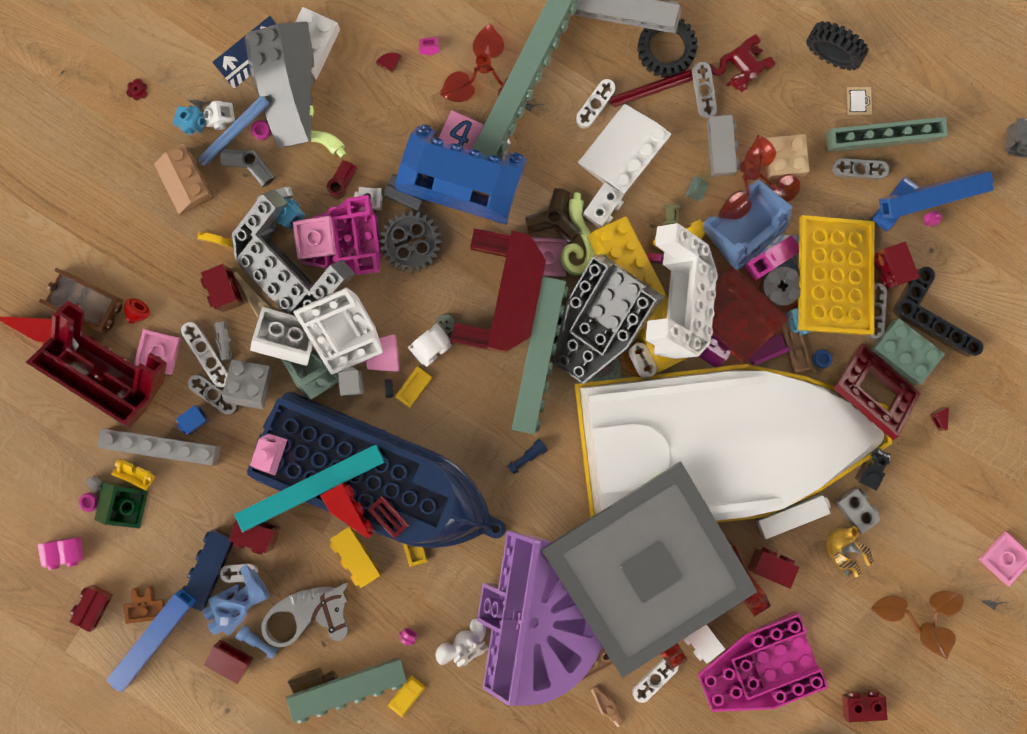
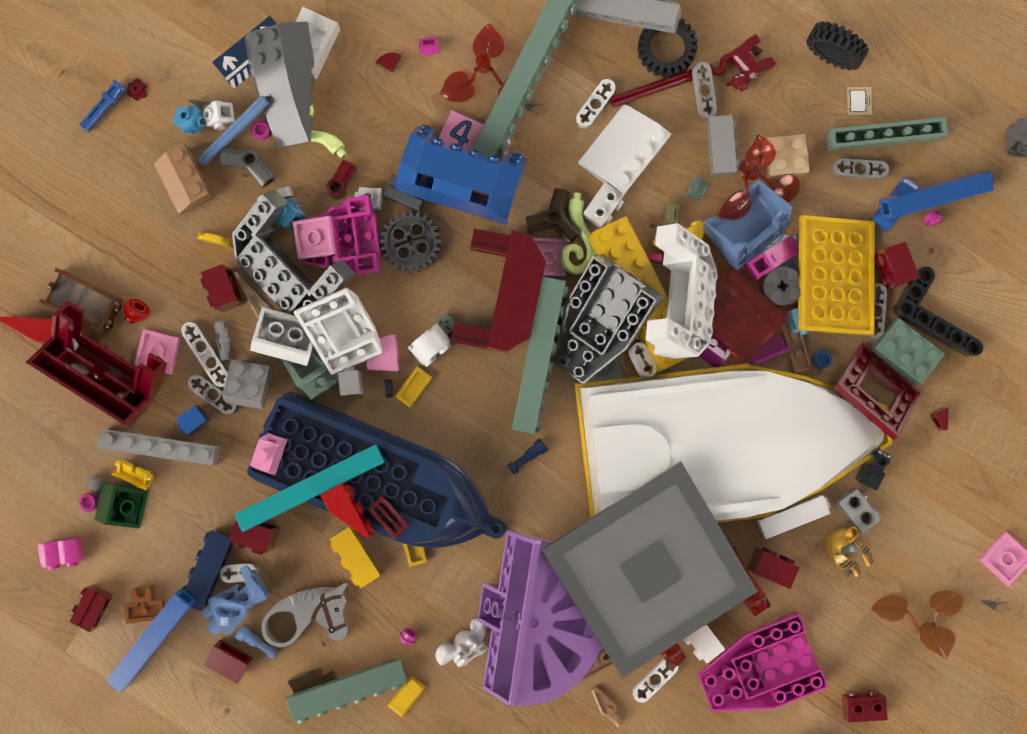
(108, 99): none -> blue pin

